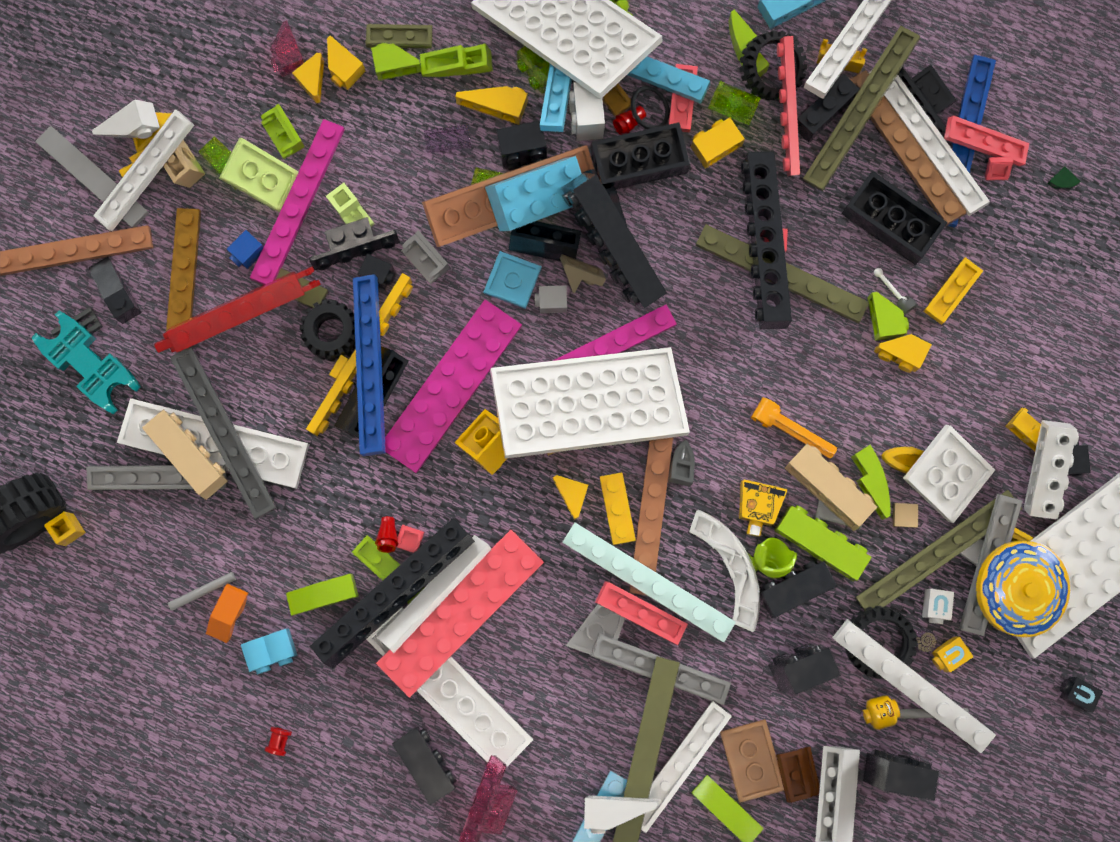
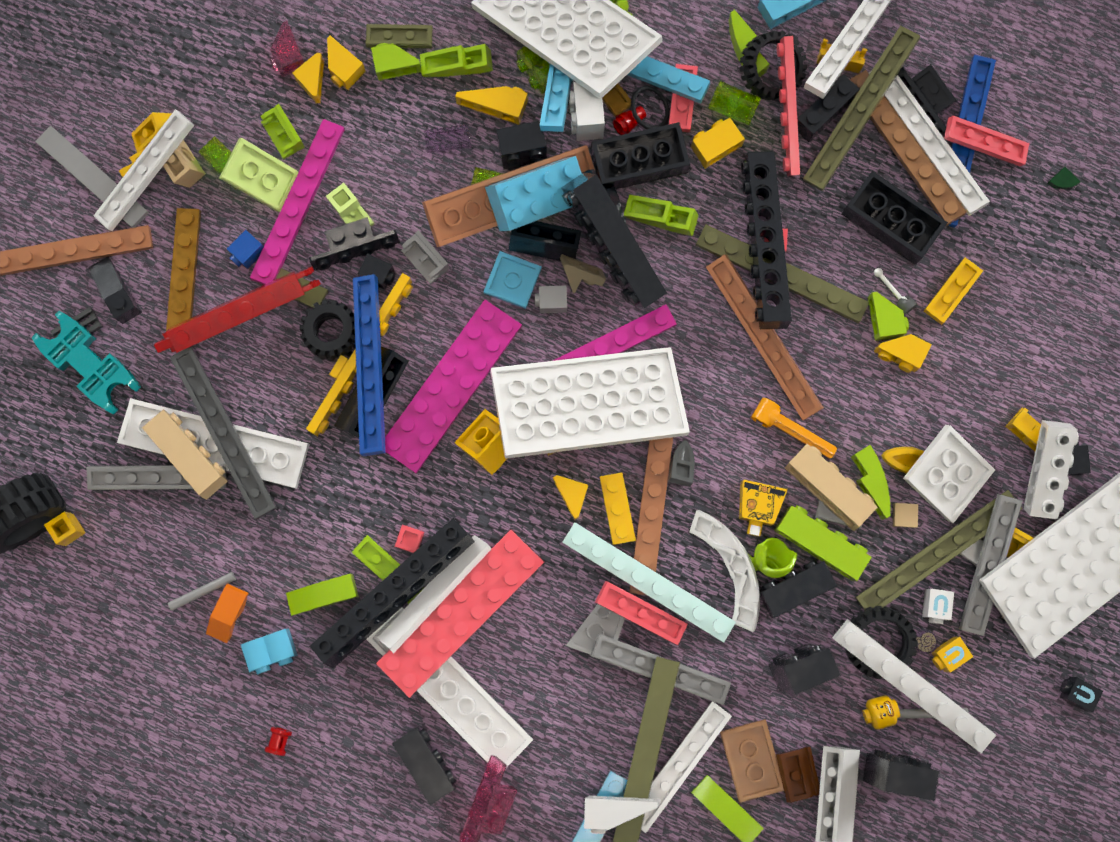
(132, 121): white slope -> none
(387, 537): red cone -> none
(661, 214): none -> lime slope
(765, 340): none -> nougat plate
(998, 168): coral tile -> none
(1023, 588): dish -> none

